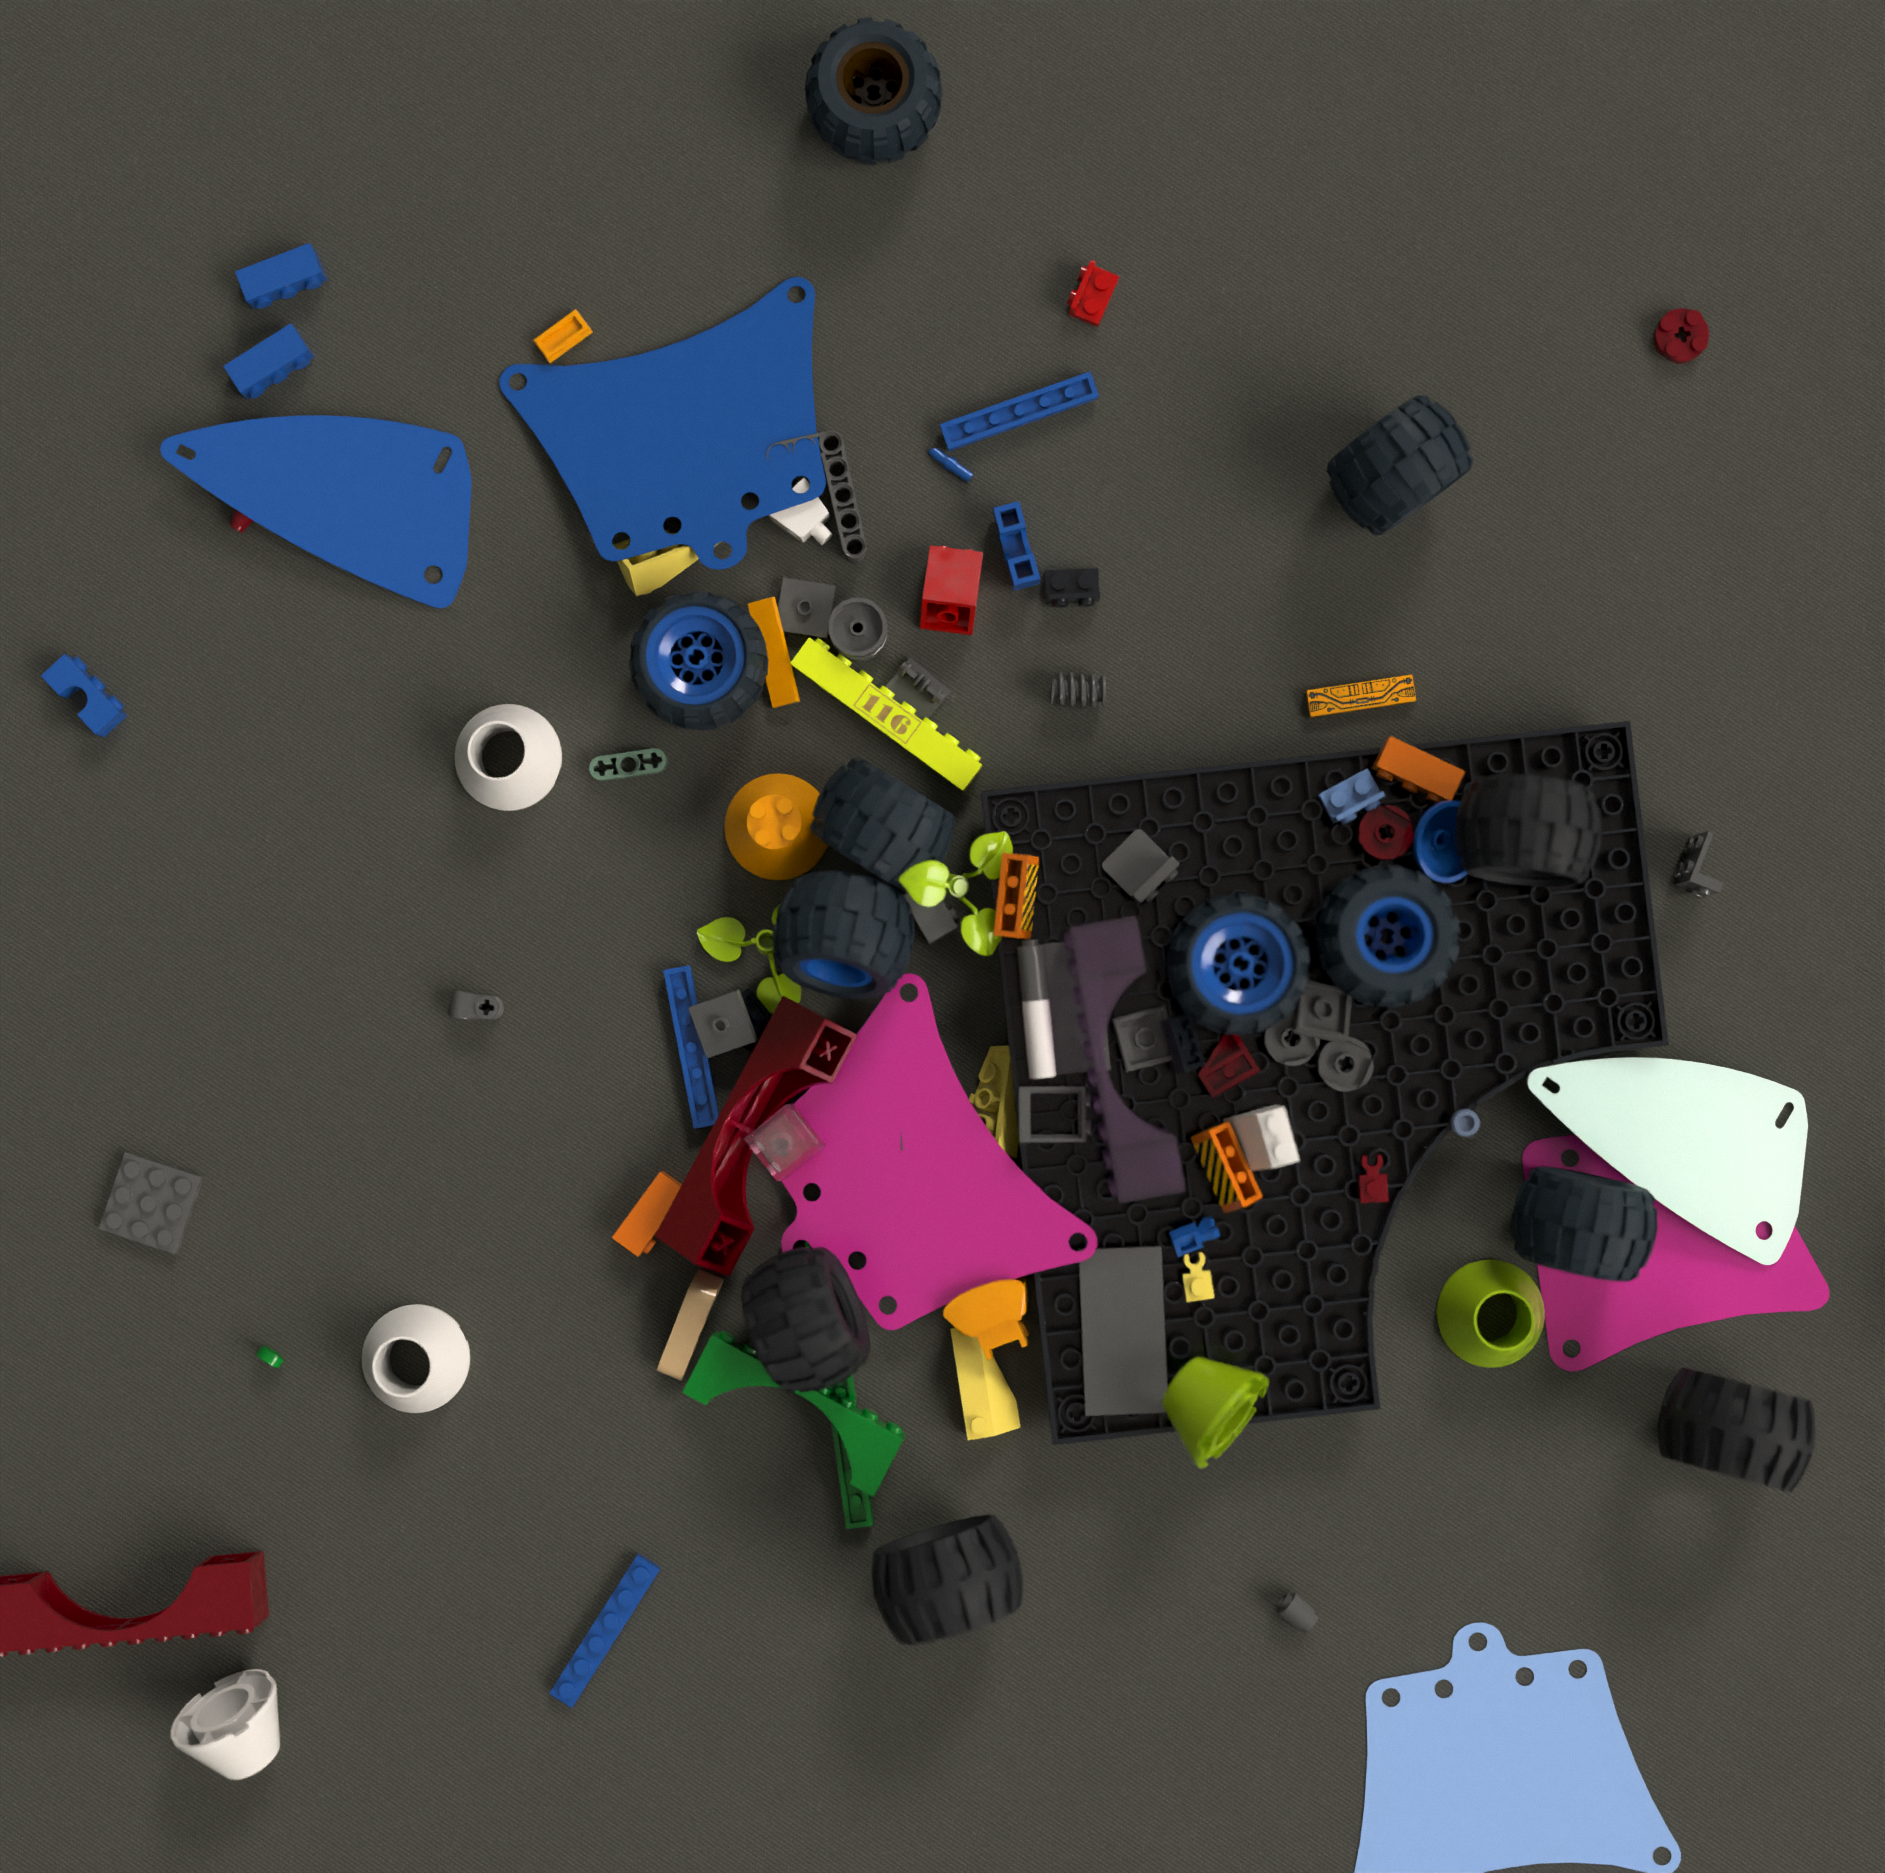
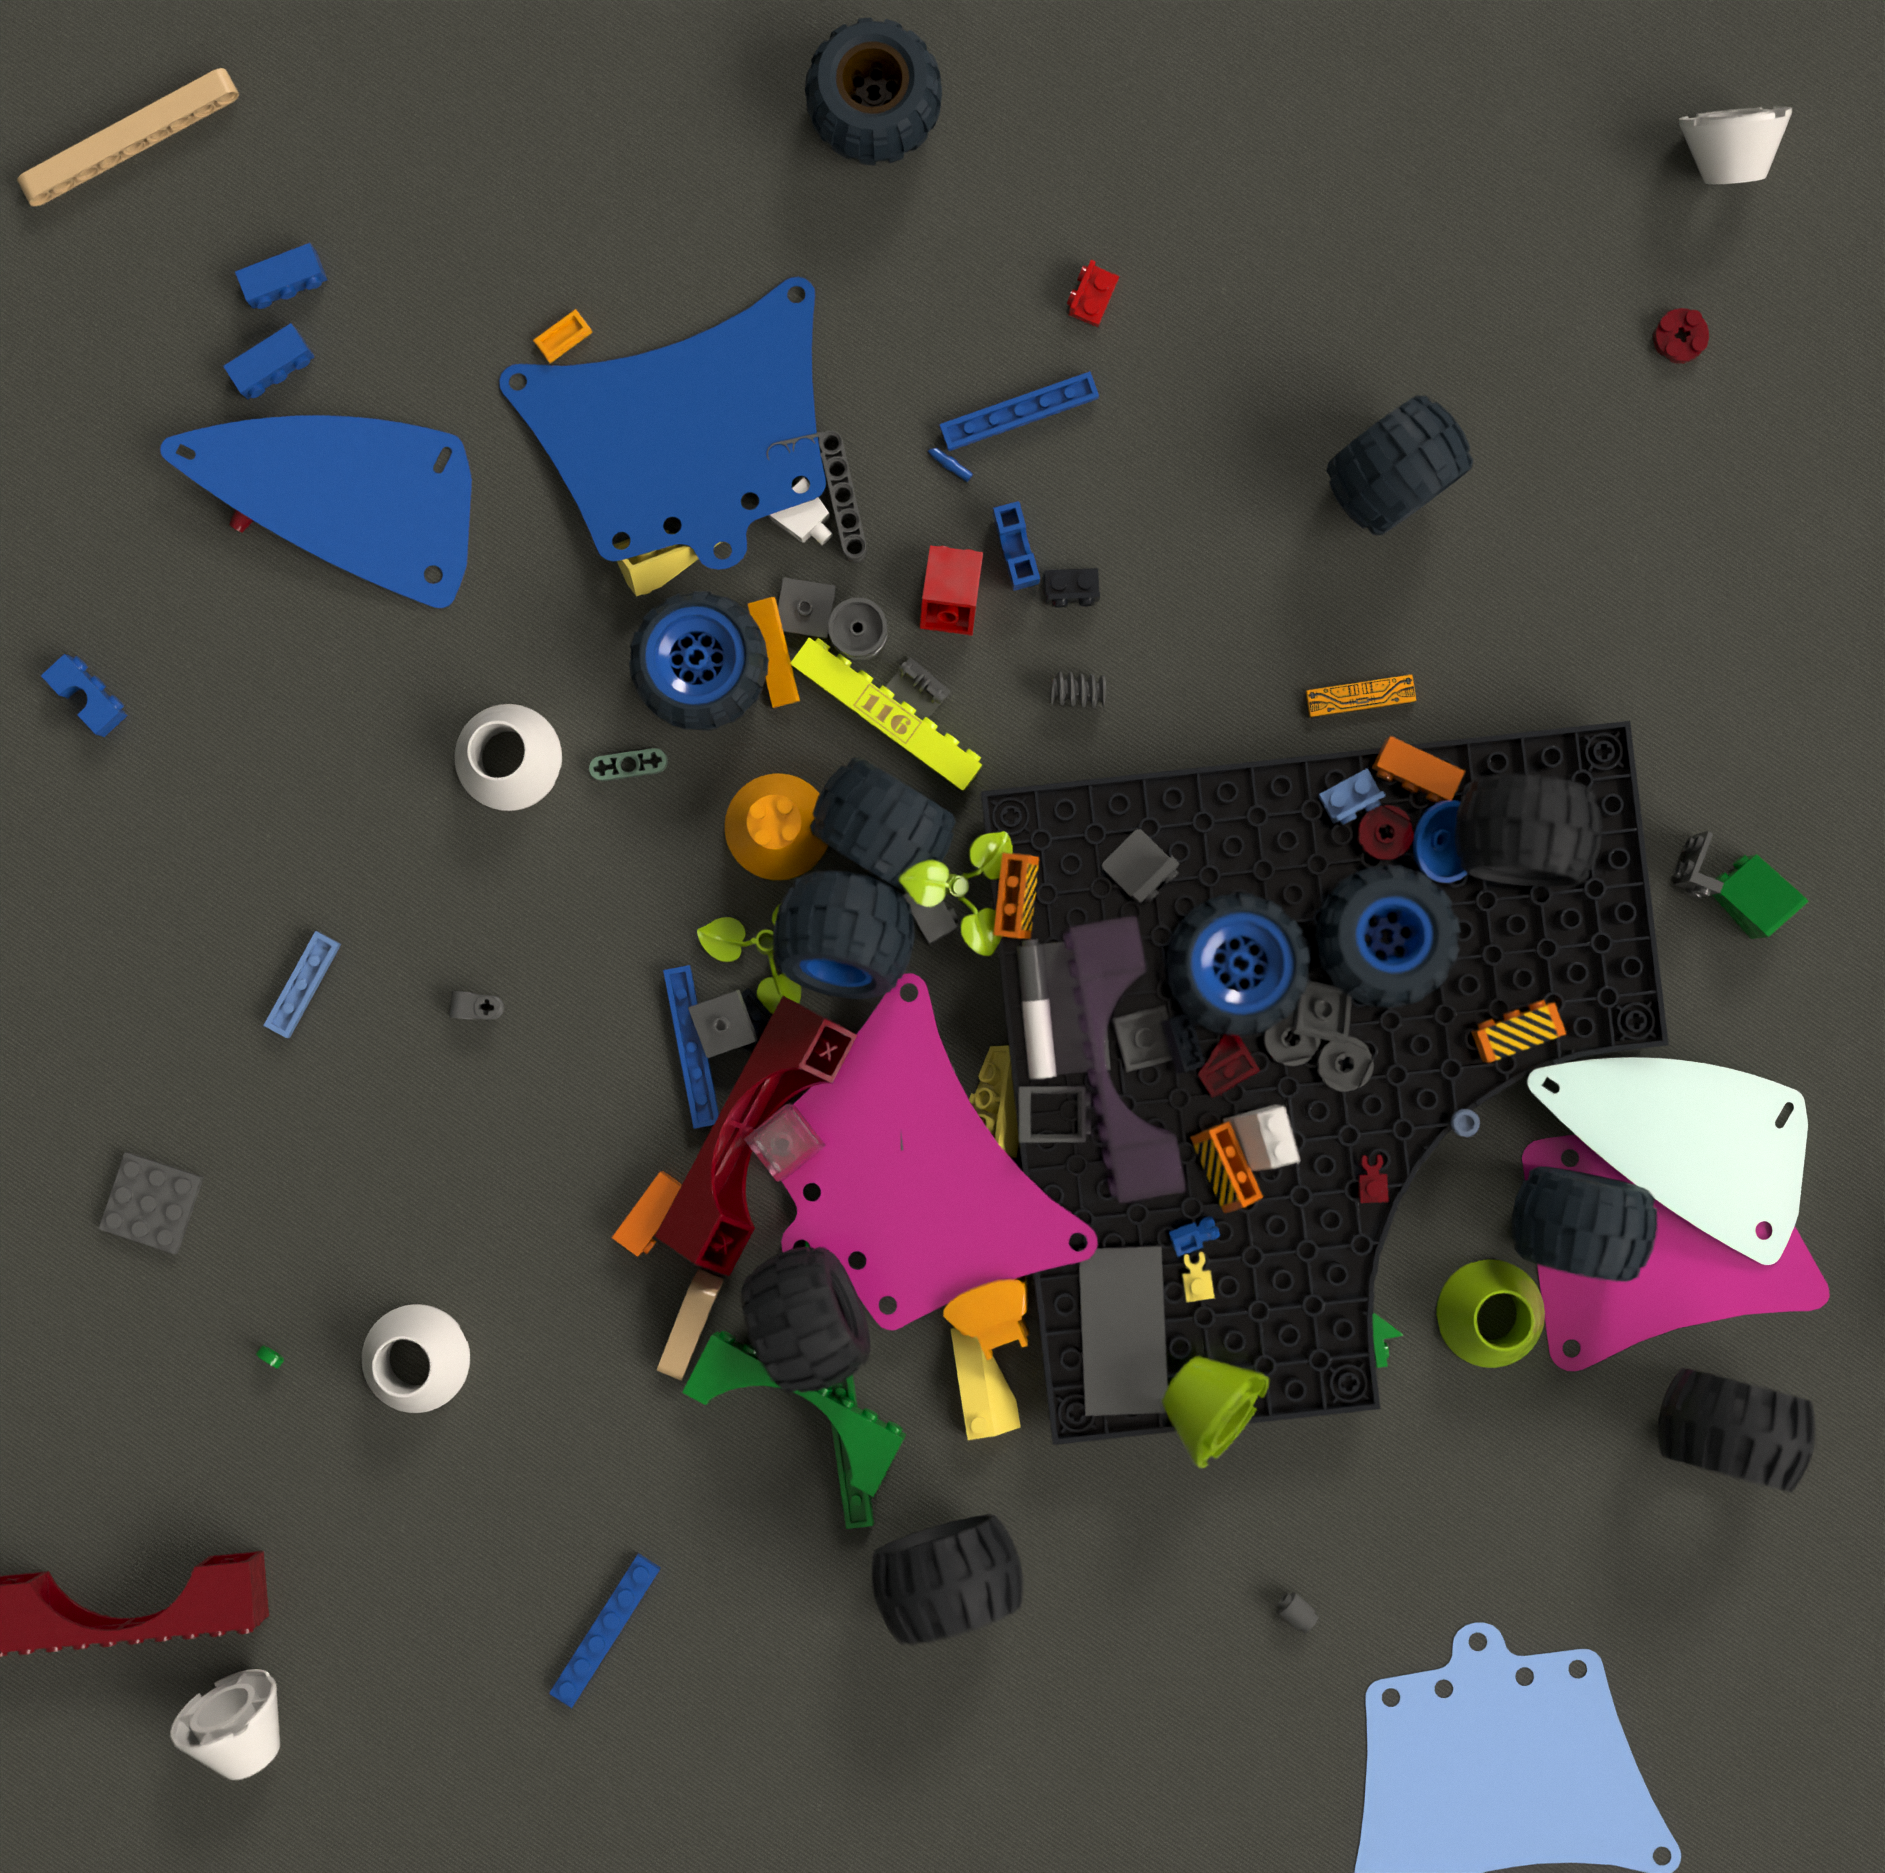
(128, 137): none -> tan beam
(302, 984): none -> medium blue plate
(1381, 1331): none -> green slope
(1518, 1031): none -> brick
(1735, 142): none -> white cone
(1758, 897): none -> green slope

